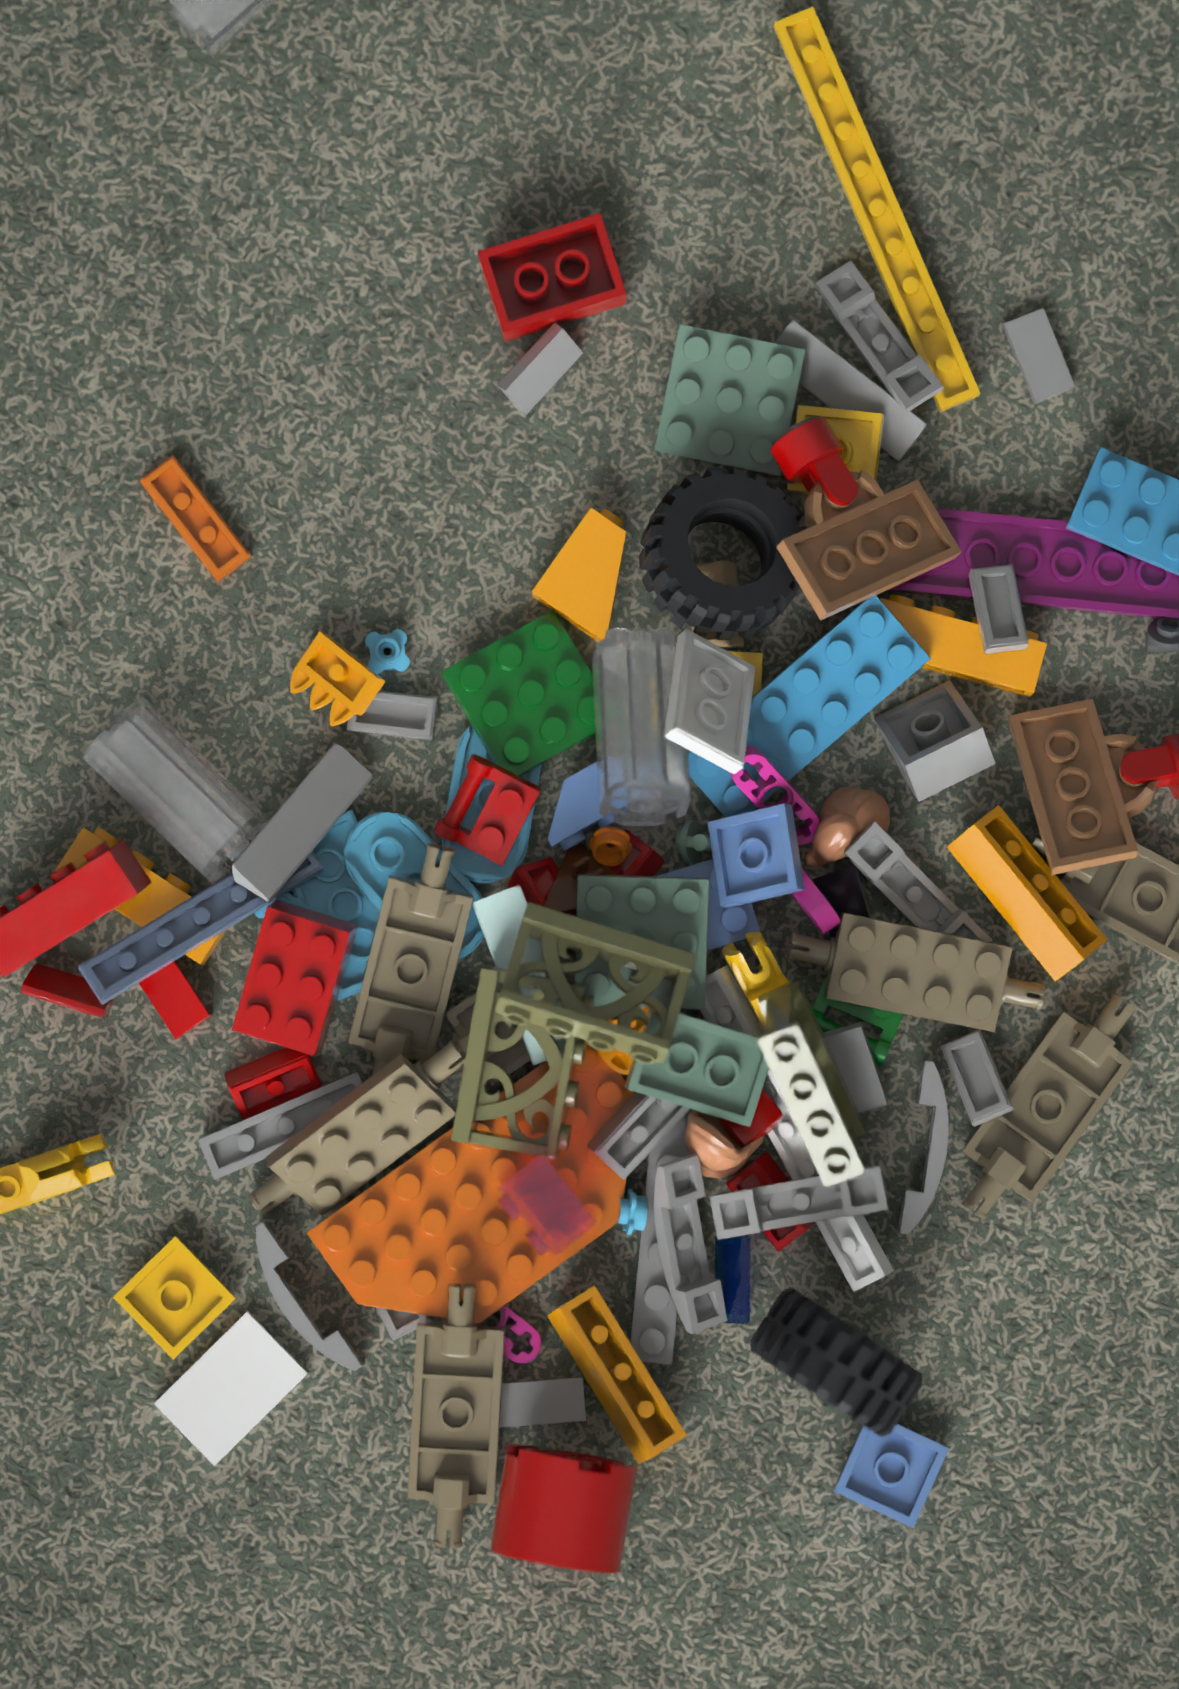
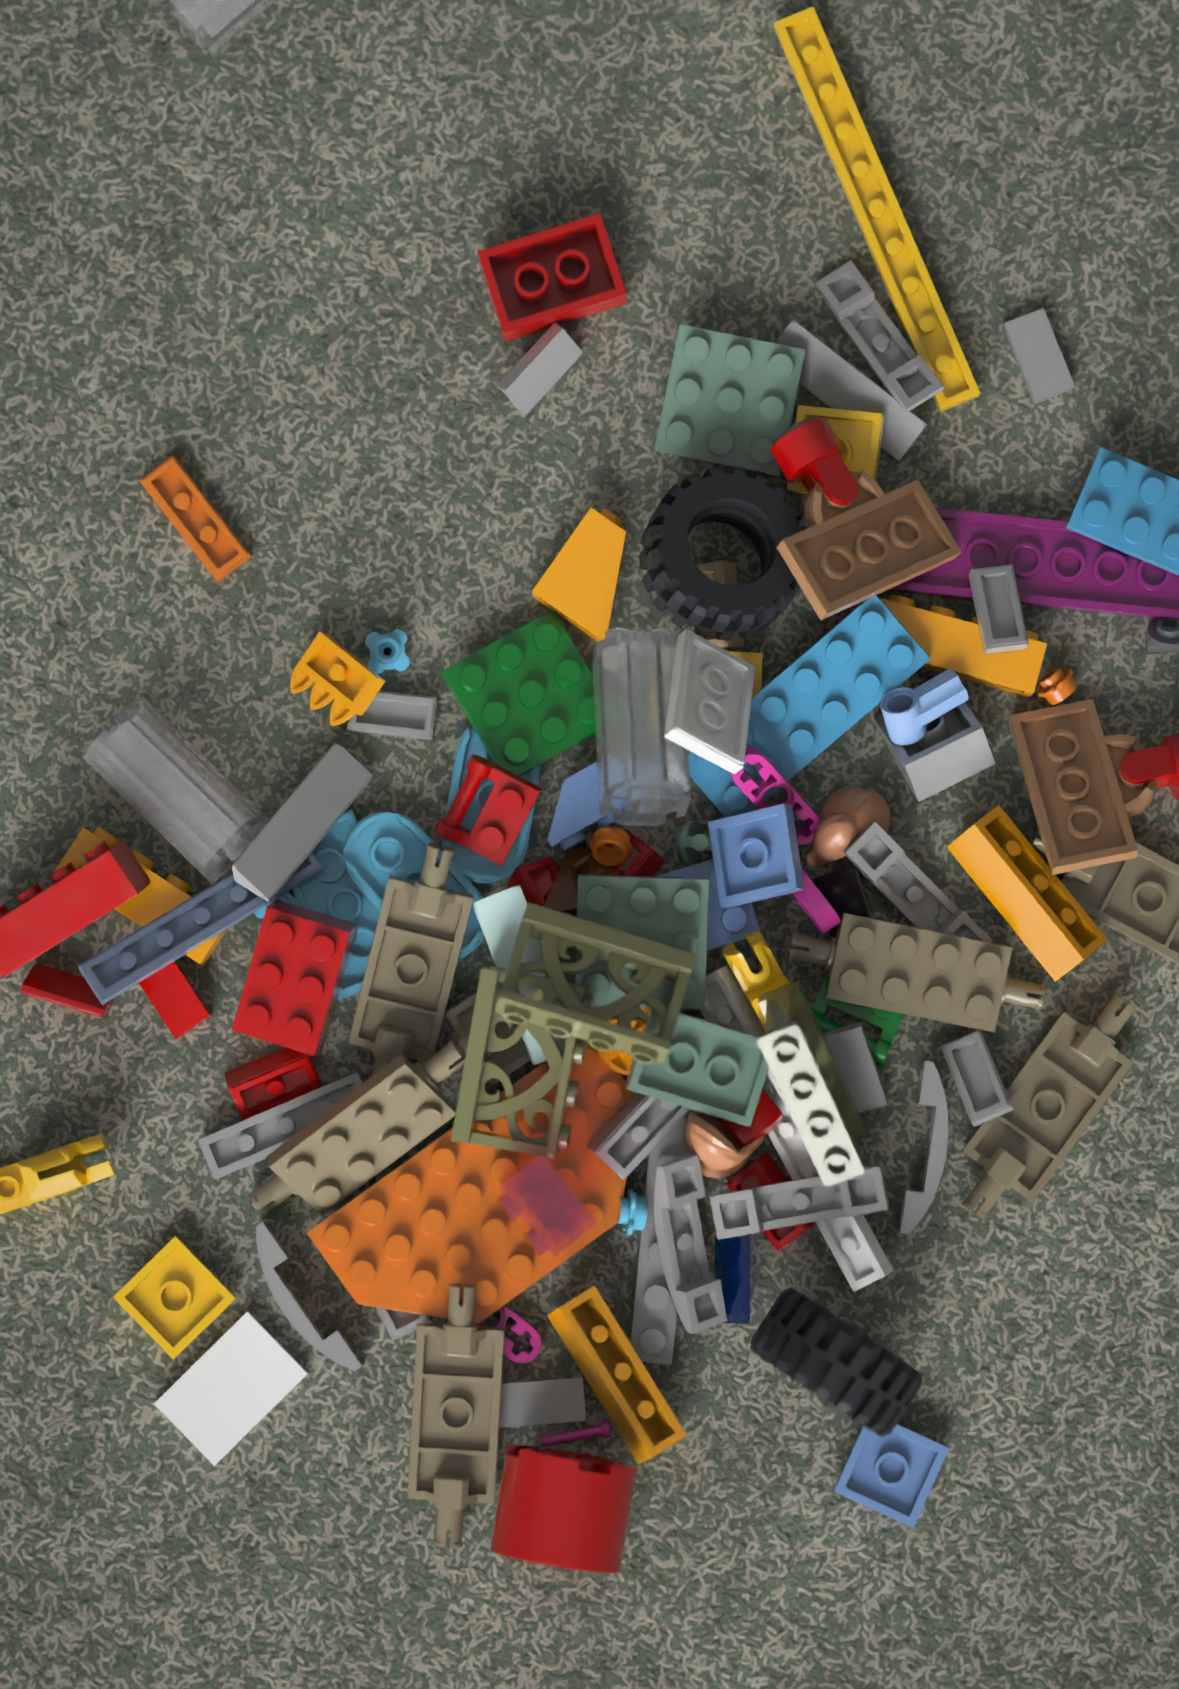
(578, 1434): none -> dark pink piece
(909, 710): none -> light blue piece
(1057, 685): none -> orange plate

